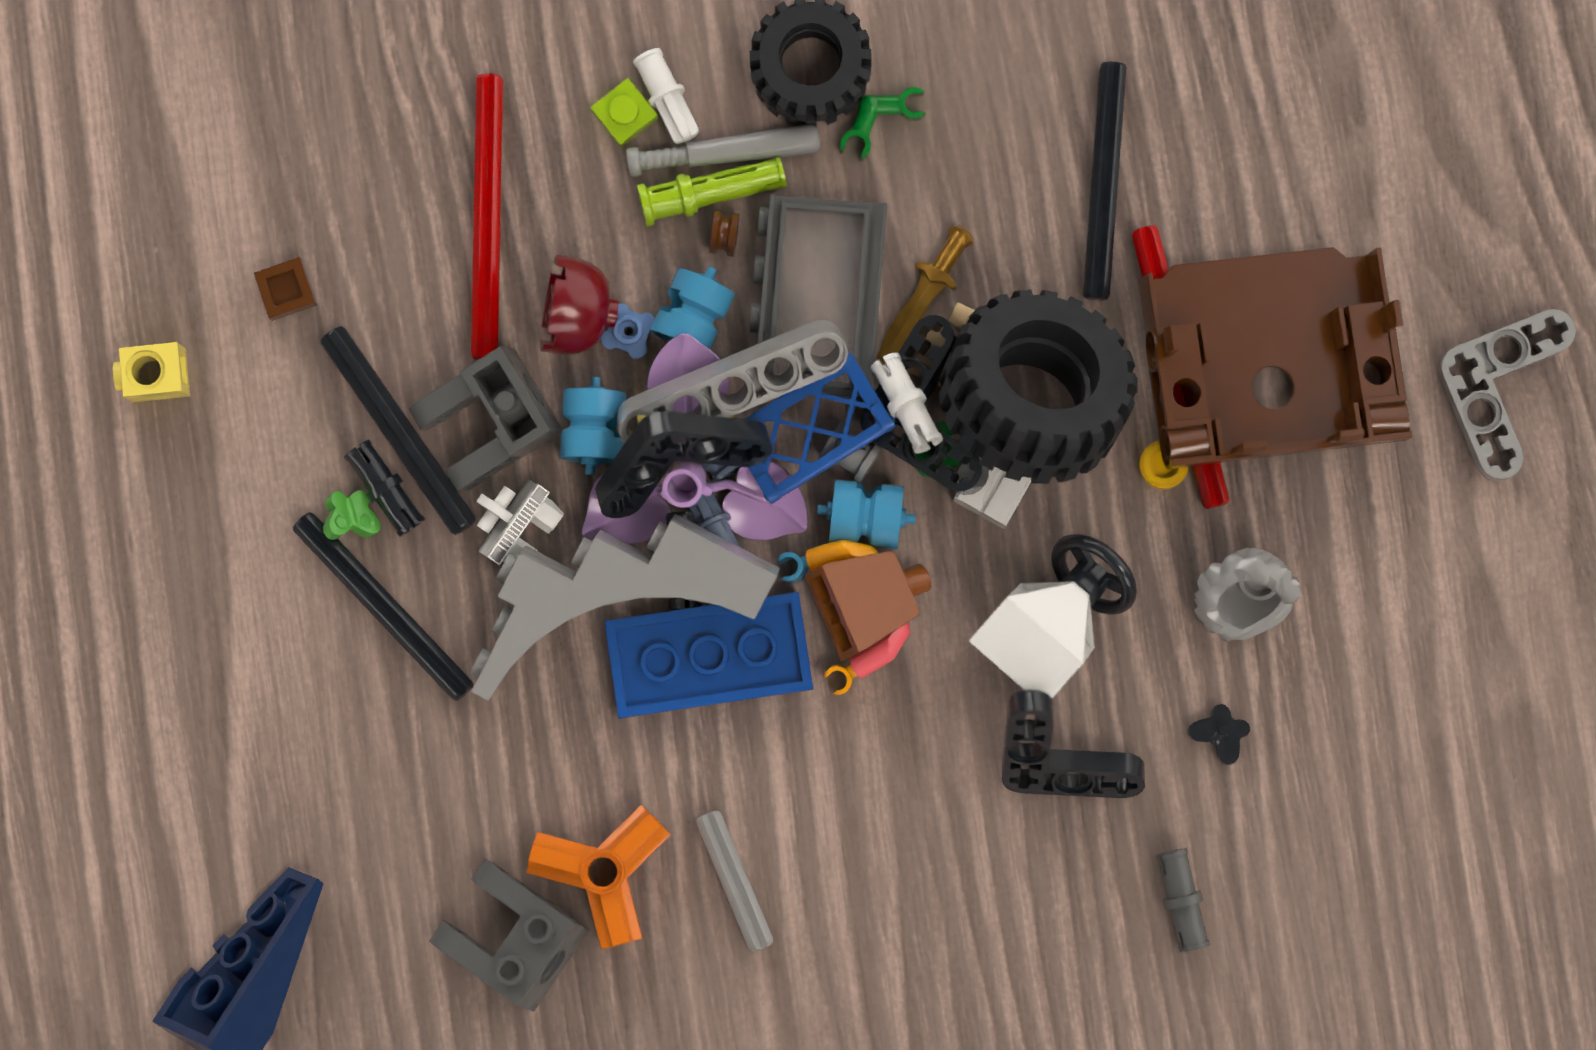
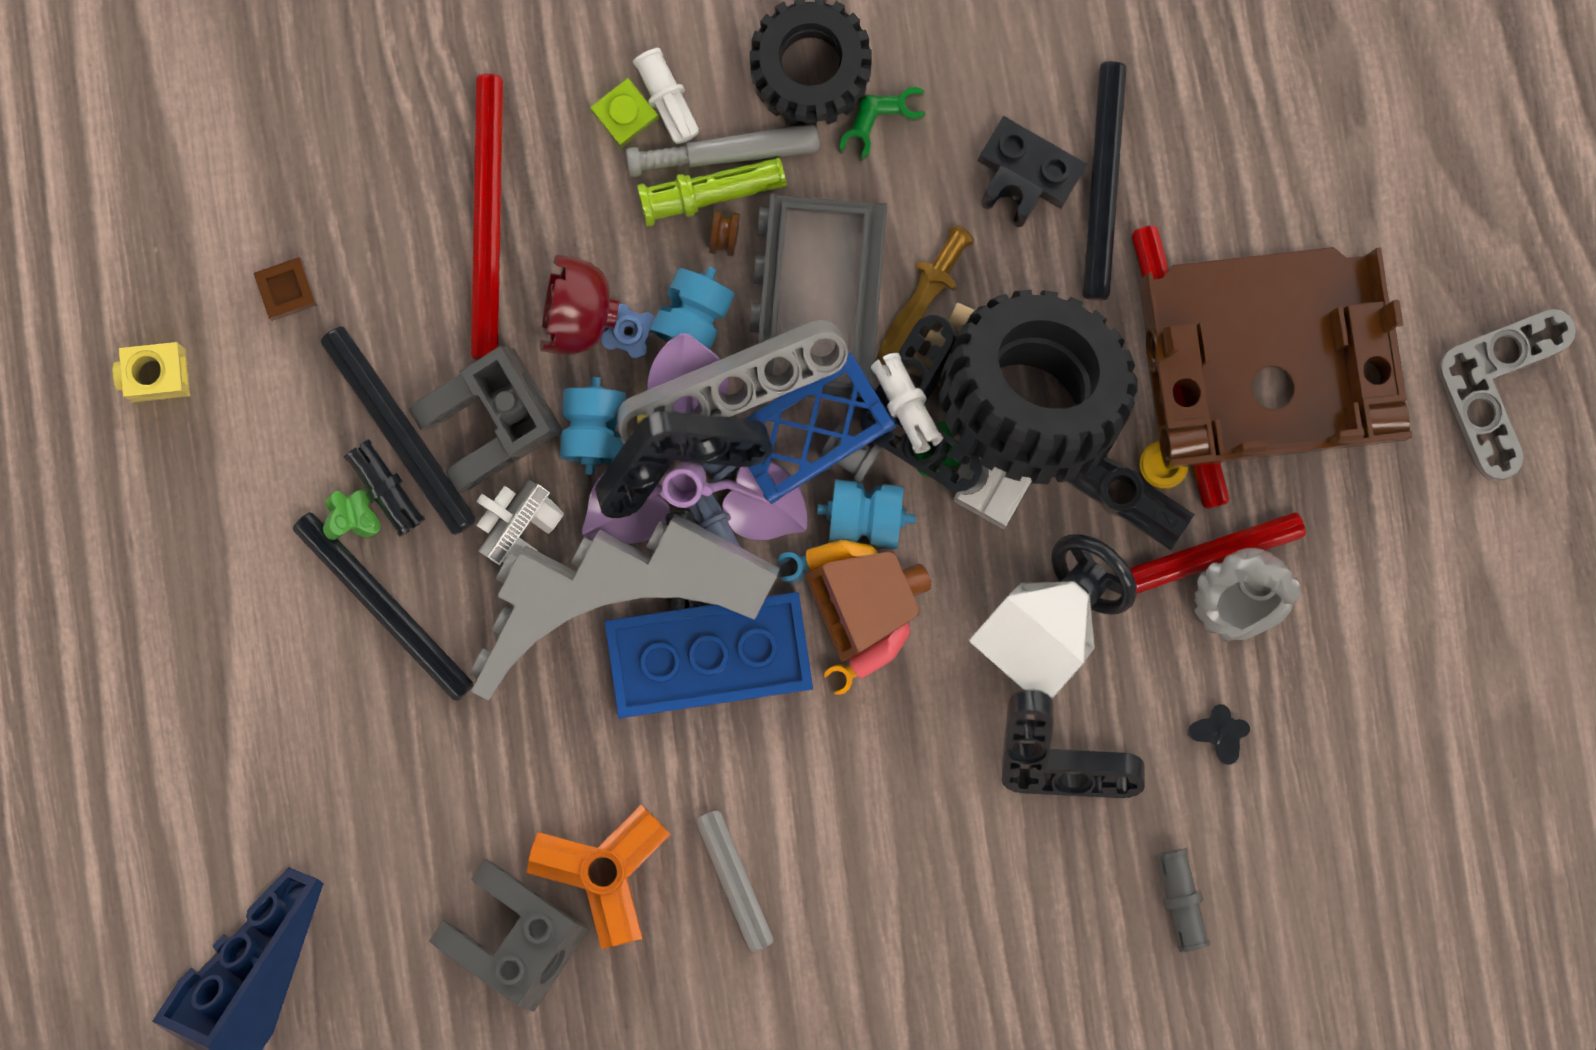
(1027, 169): none -> black plate
(1148, 511): none -> black piece
(1200, 557): none -> red axle

